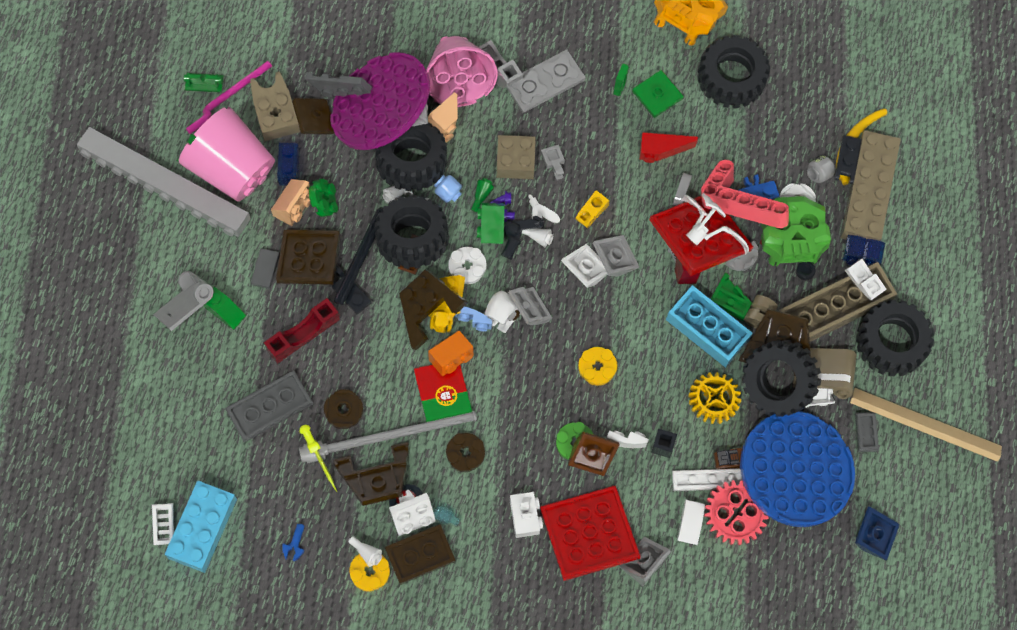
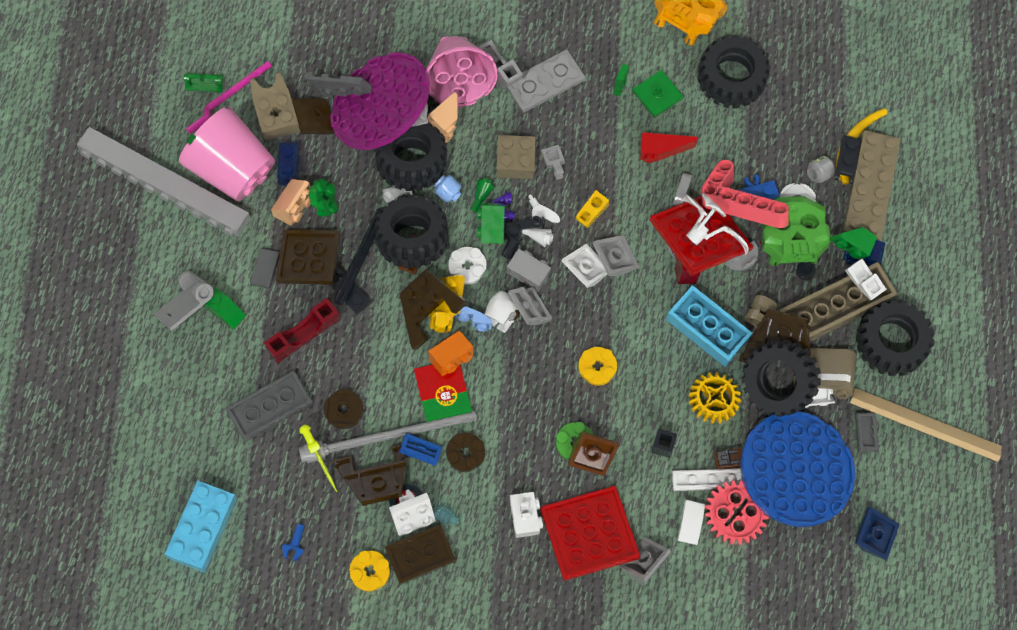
(155, 507): white slope -> none
(370, 554): white cone -> none
(419, 452): none -> blue tile
(528, 269): none -> light grey brick
(634, 440): white slope -> none
(731, 298): green wing -> none
(856, 242): none -> green slope

